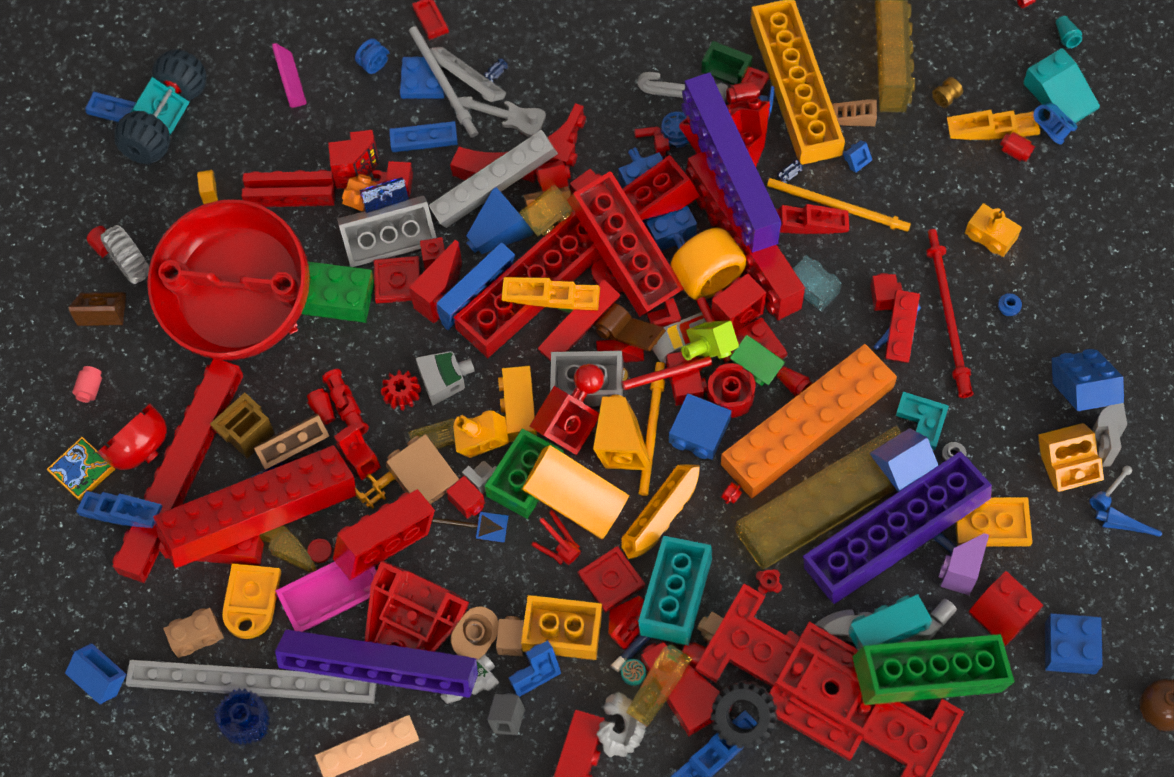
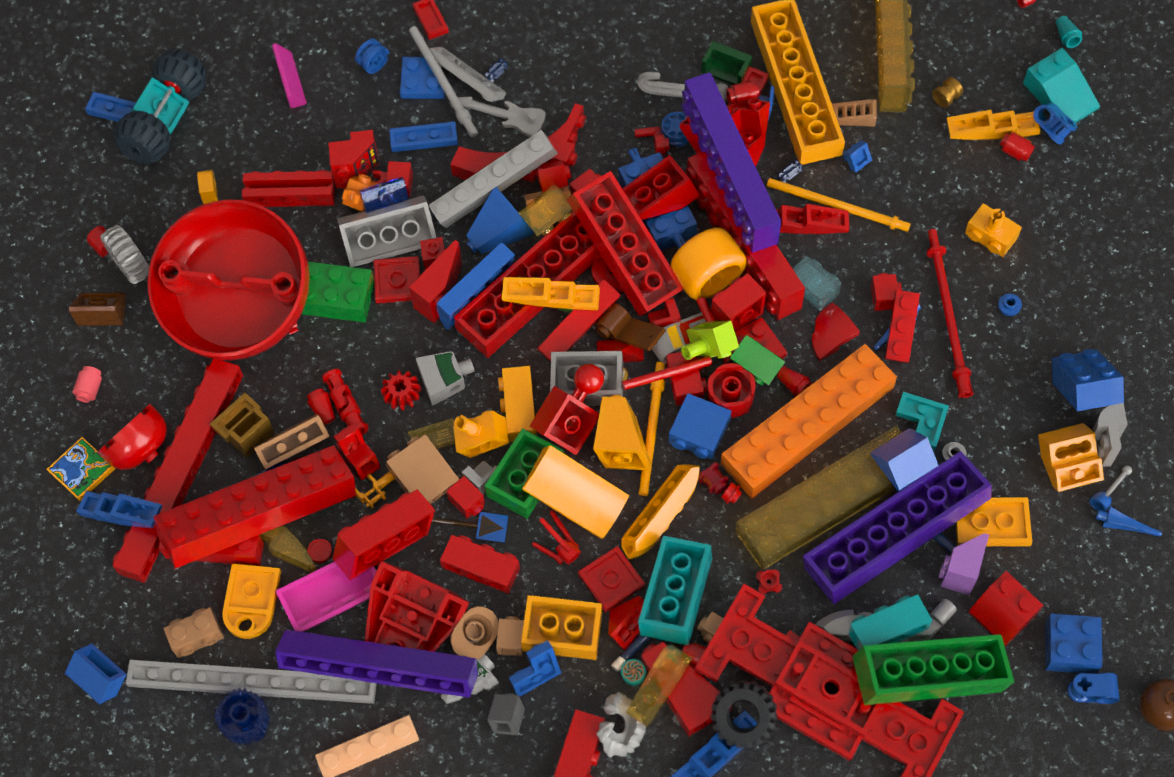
(480, 563): none -> red brick
(713, 479): none -> dark red brick
(831, 331): none -> red brick
(1098, 688): none -> blue piece

